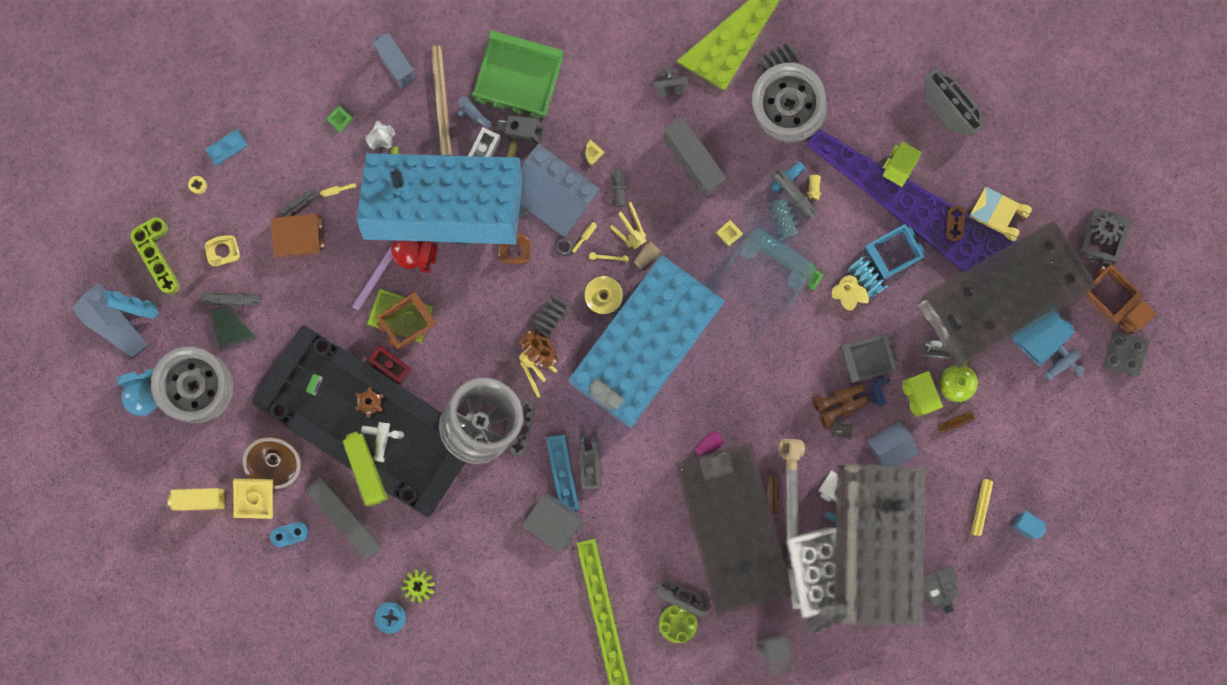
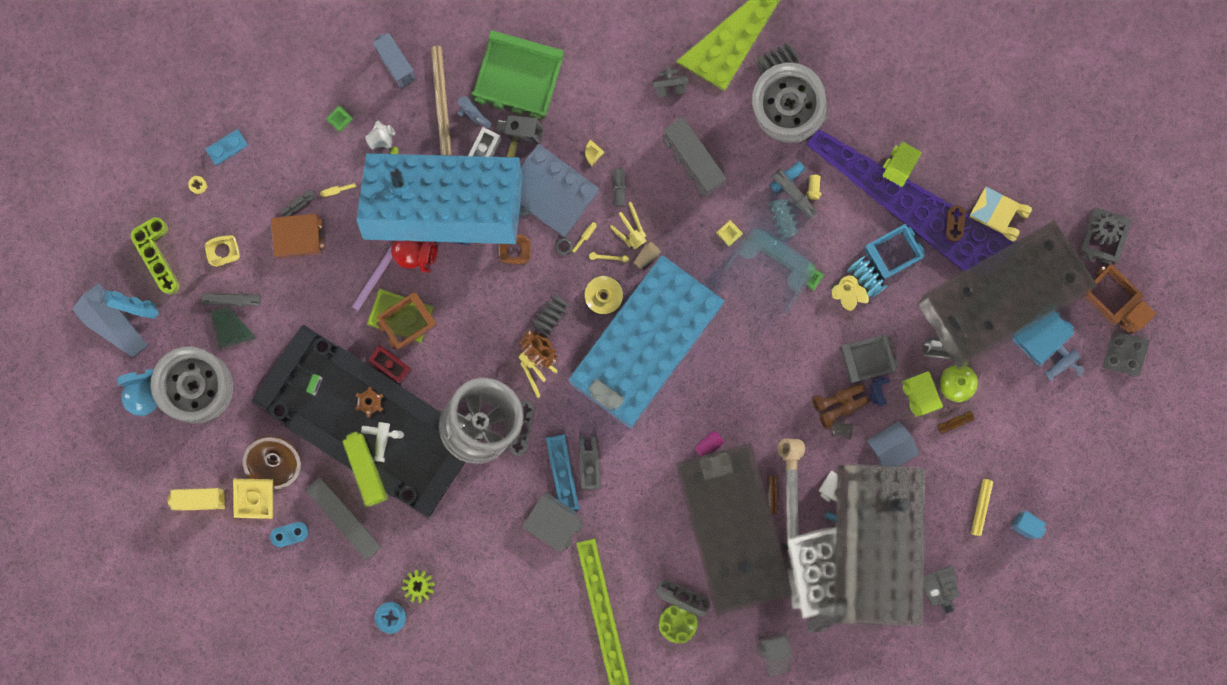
(952, 104): dark grey wedge -> none

